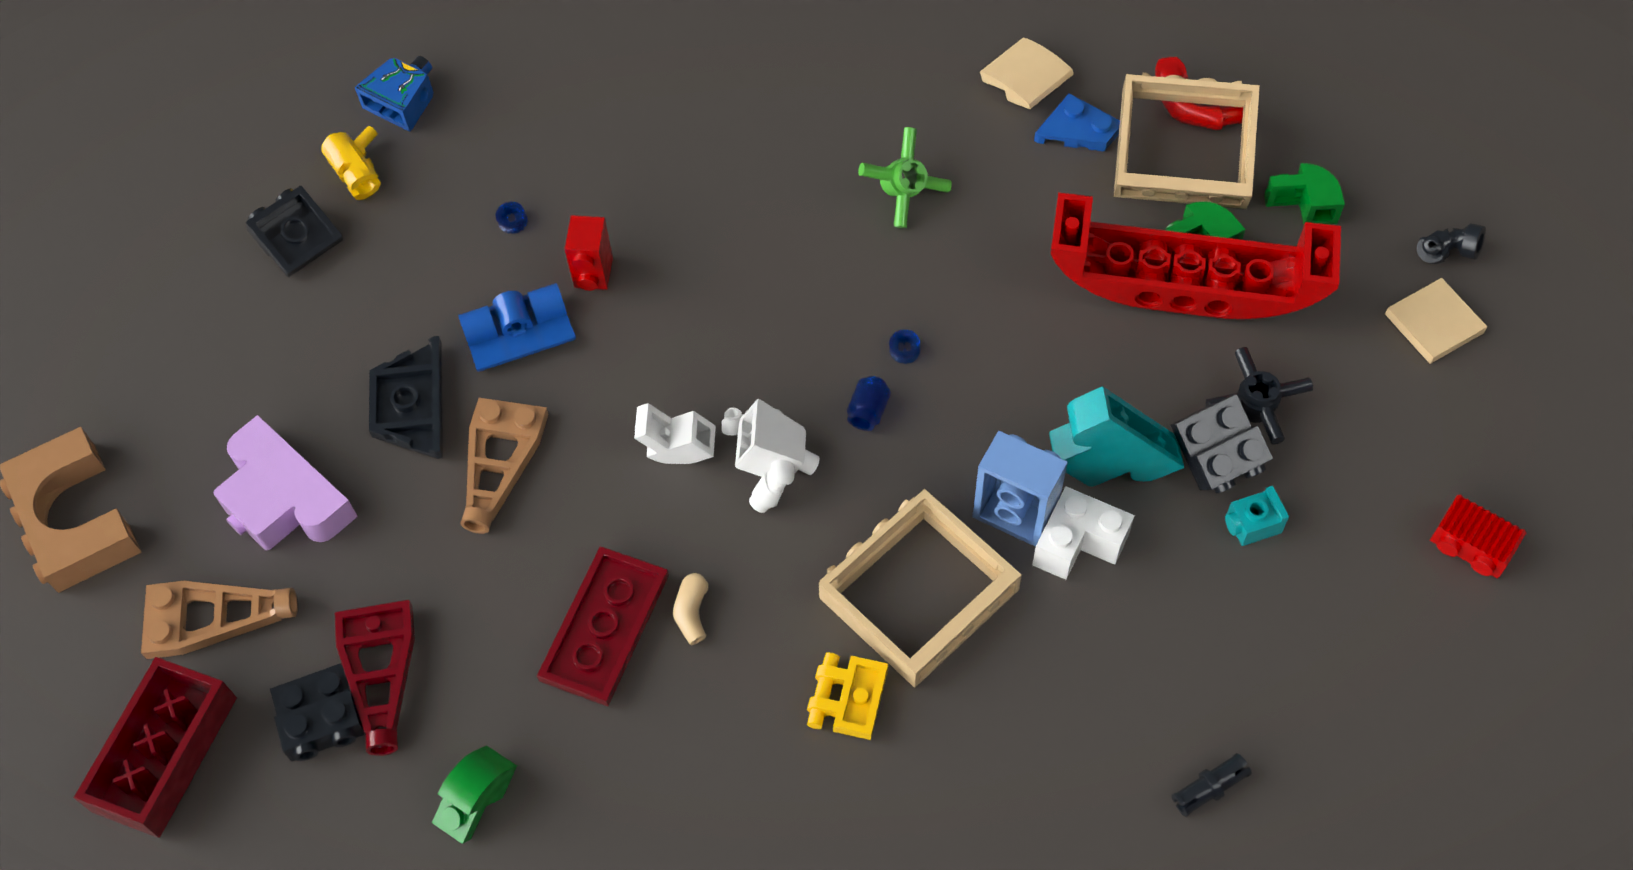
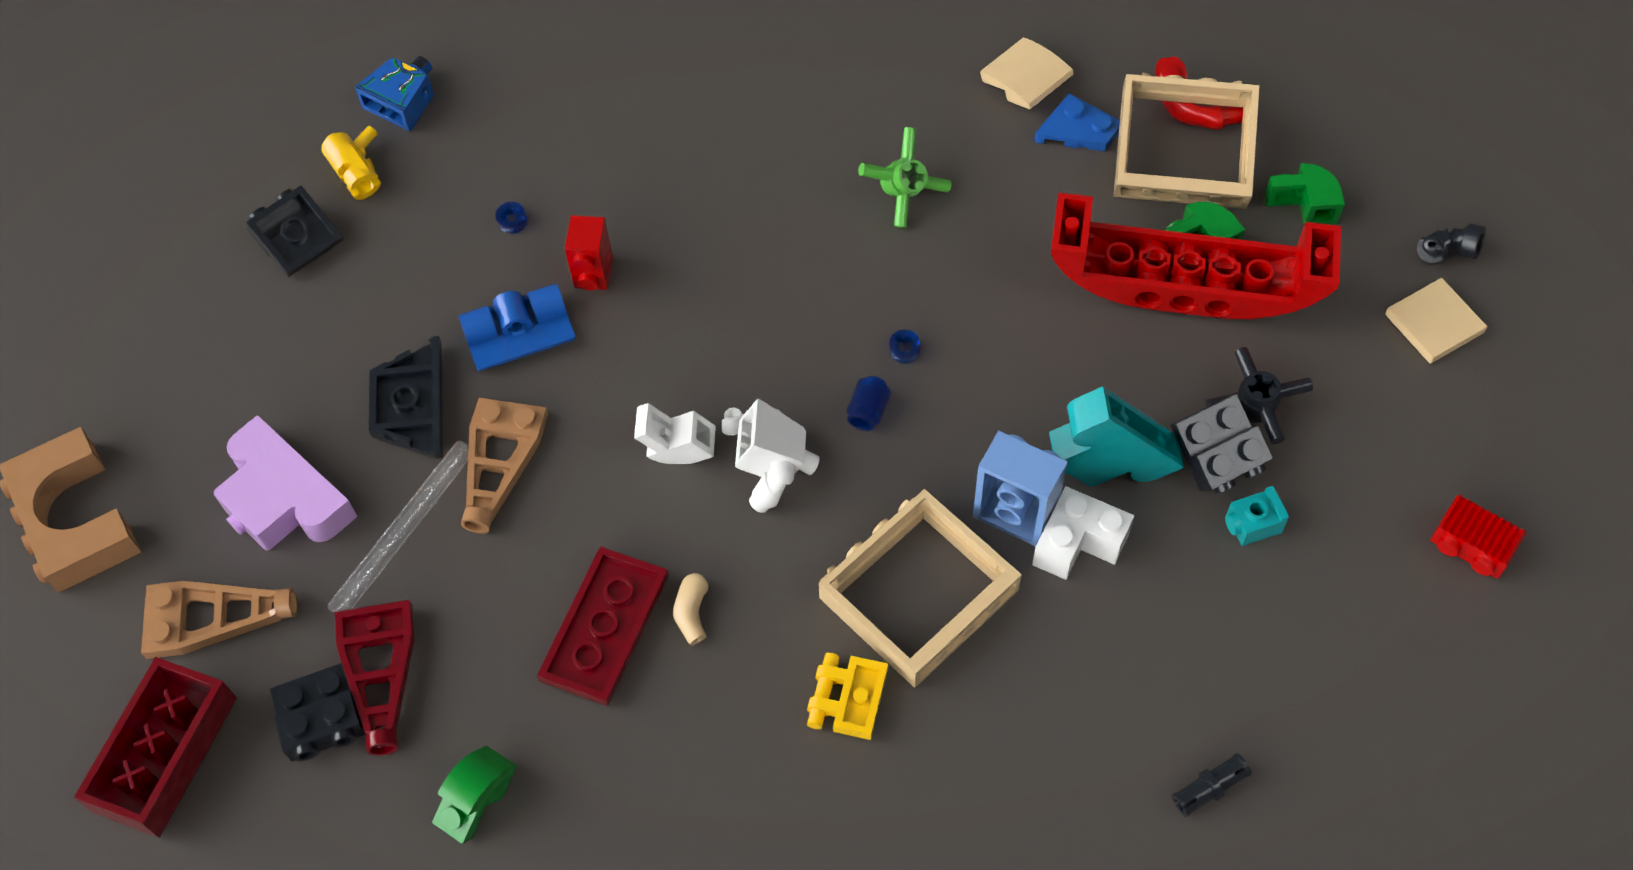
(400, 529): none -> clear axle

